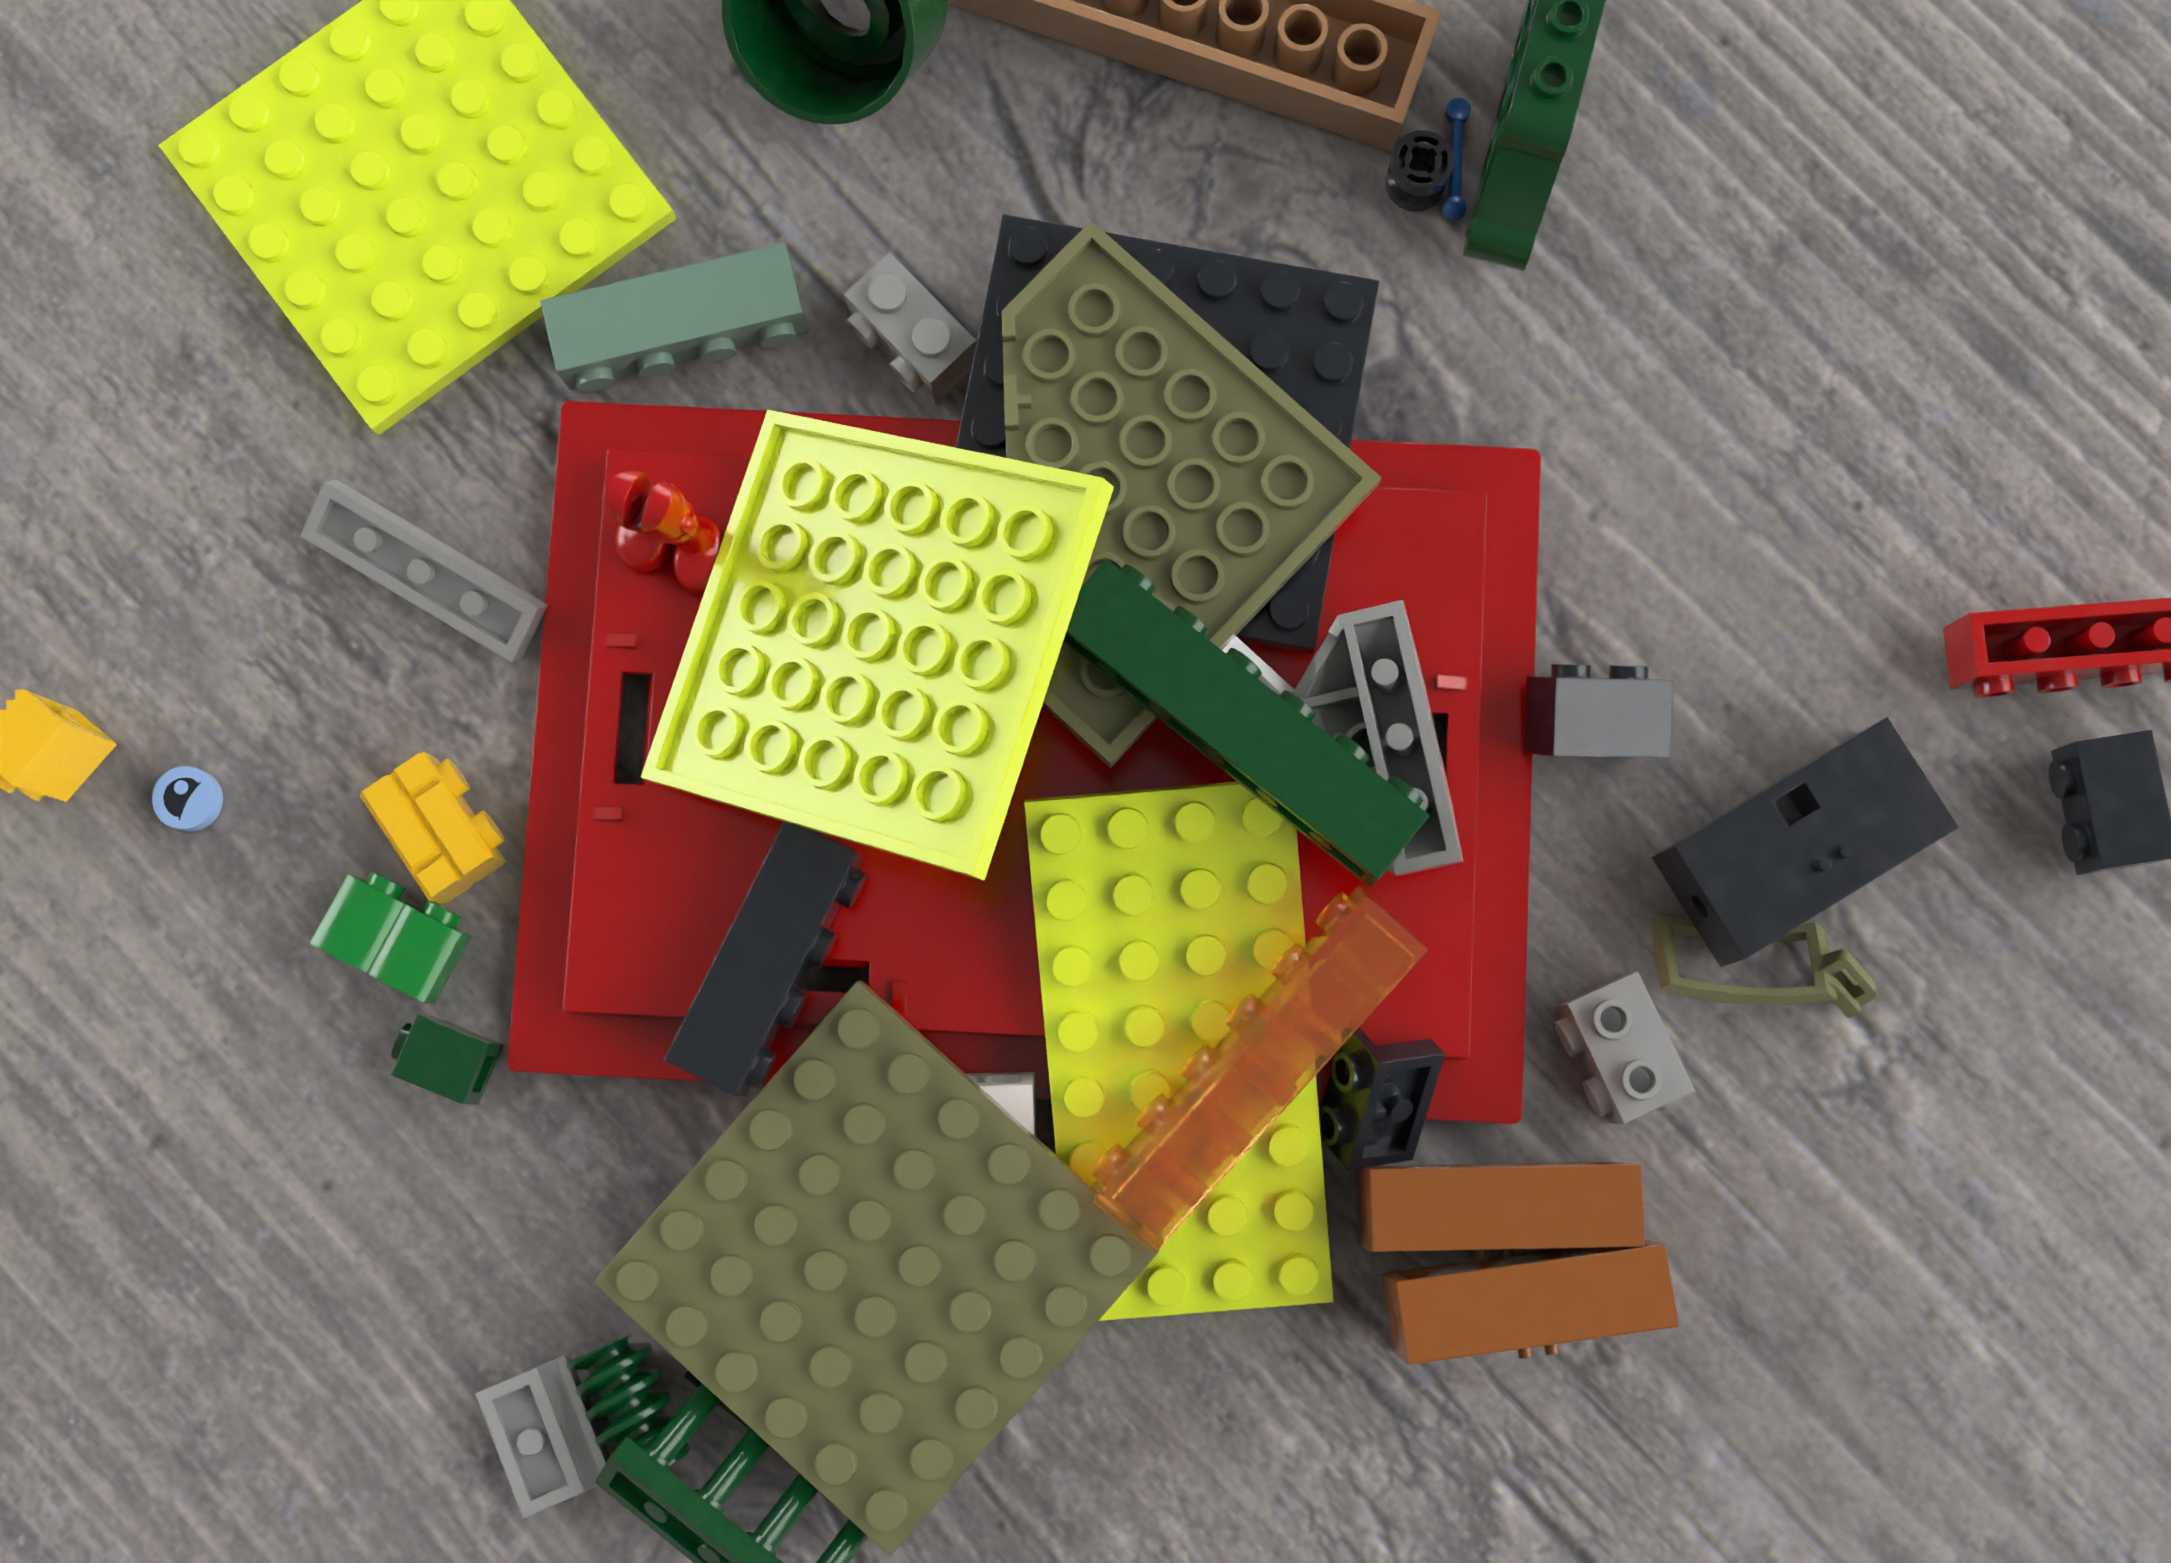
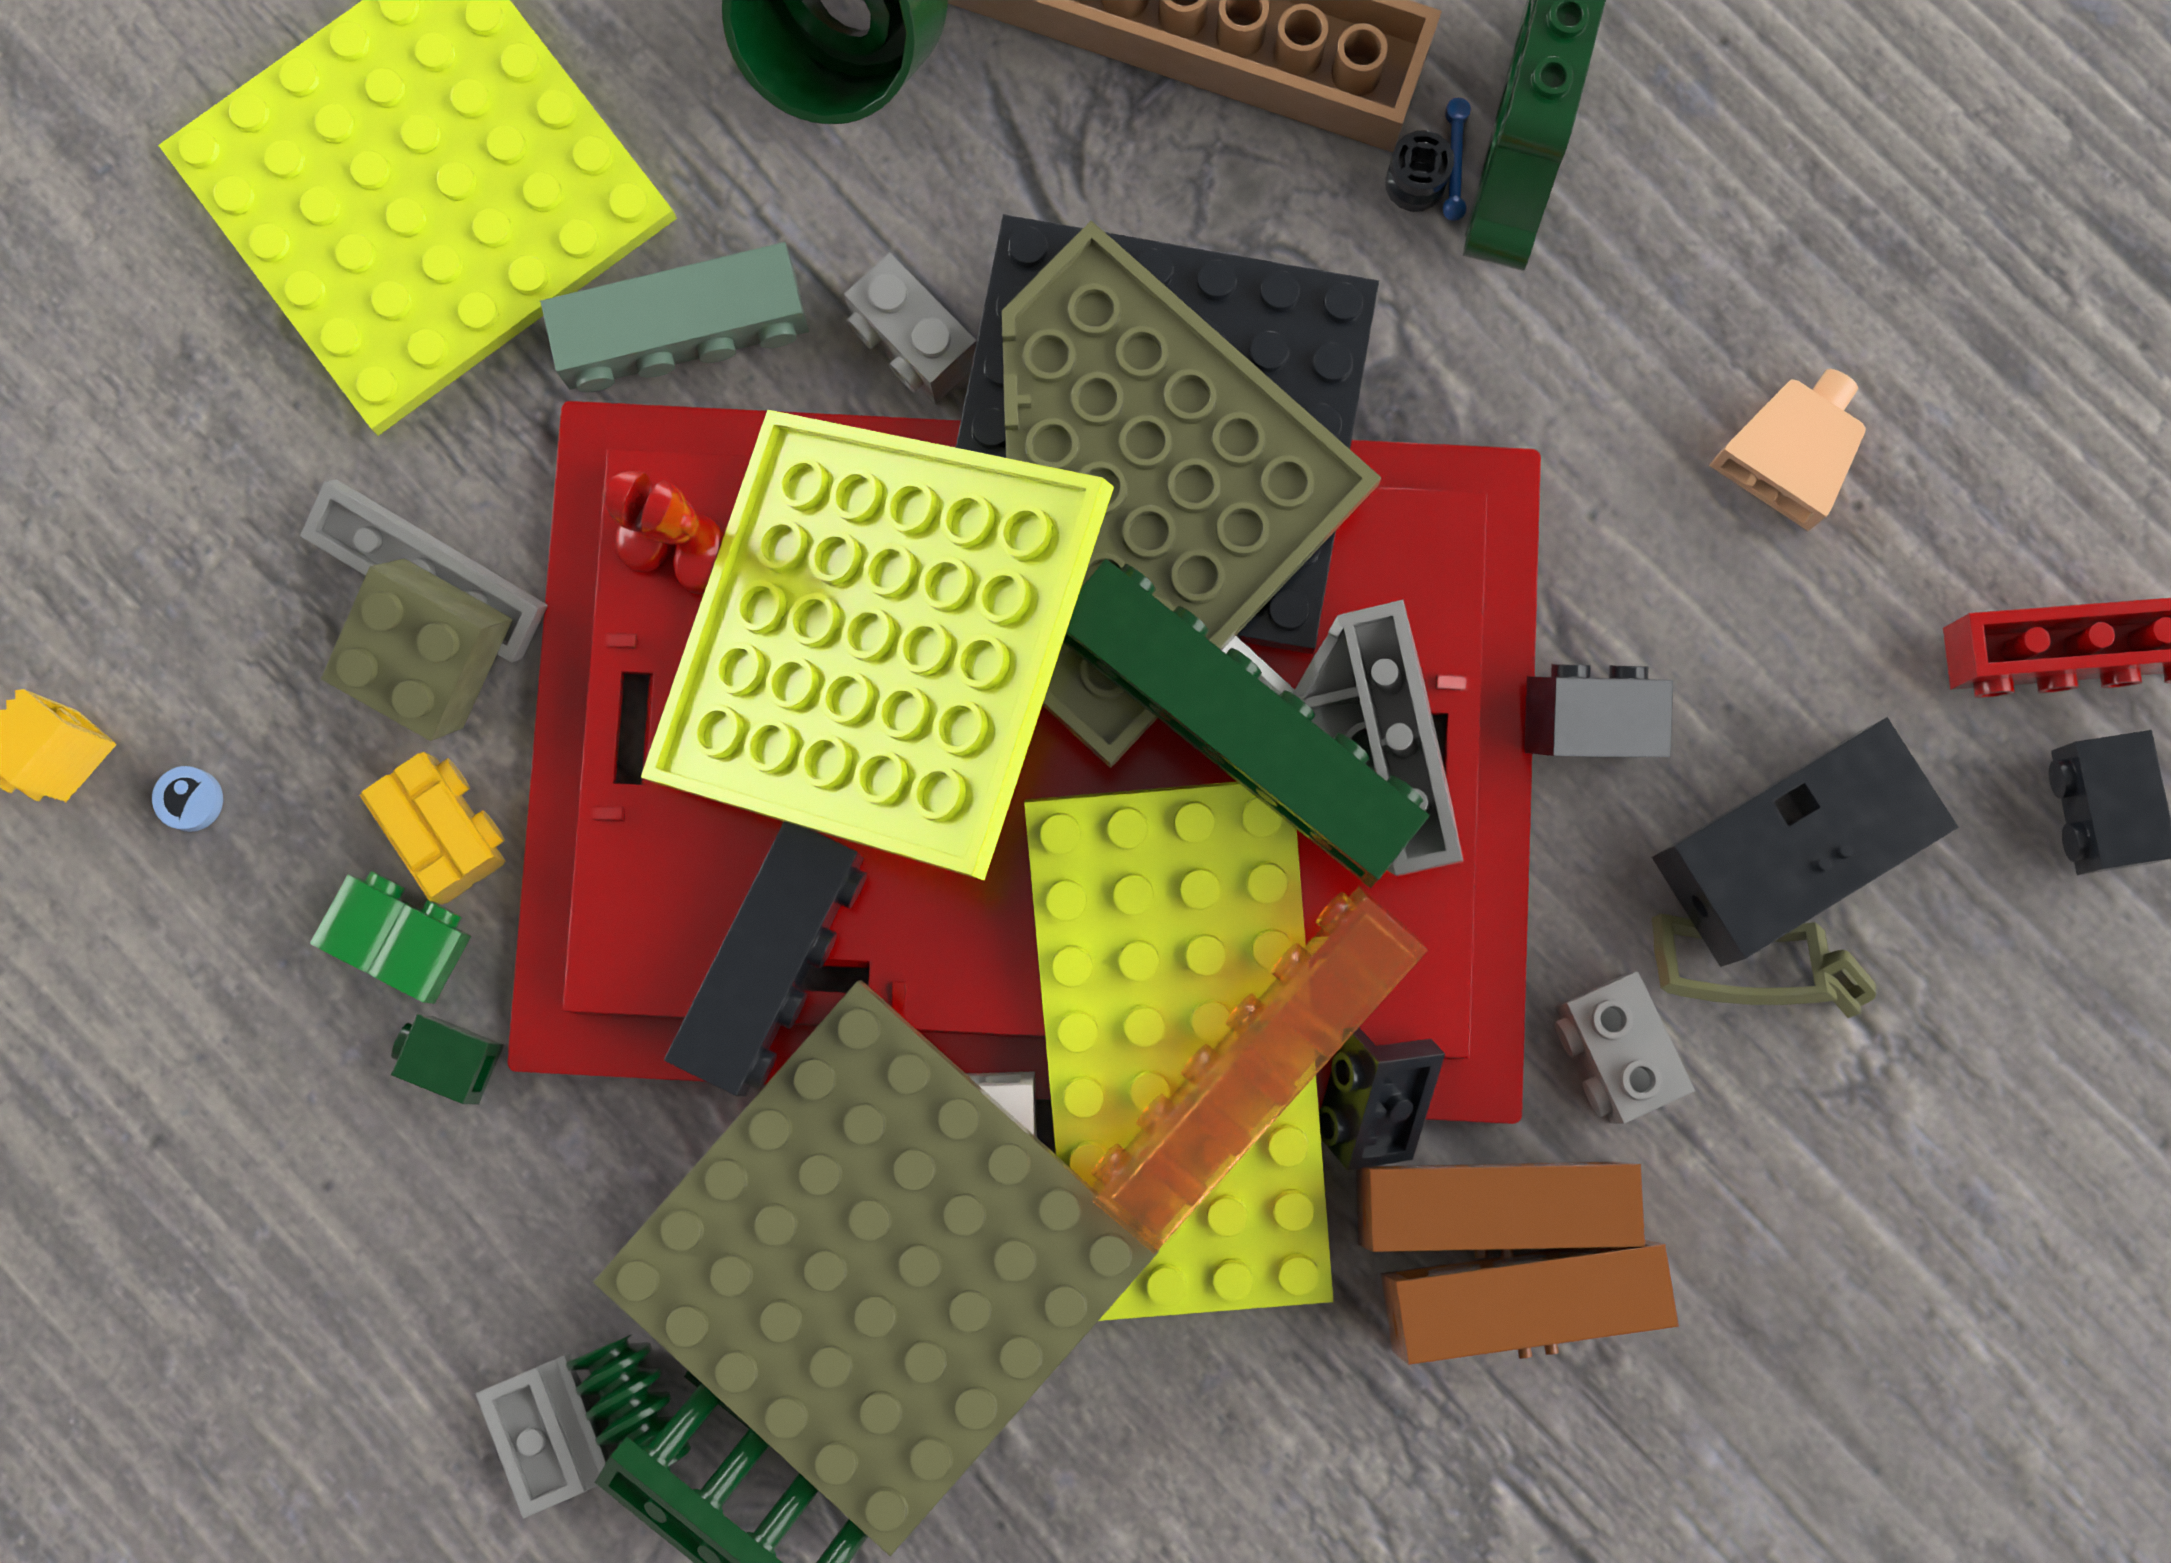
(416, 648): none -> olive brick
(1797, 448): none -> light nougat torso

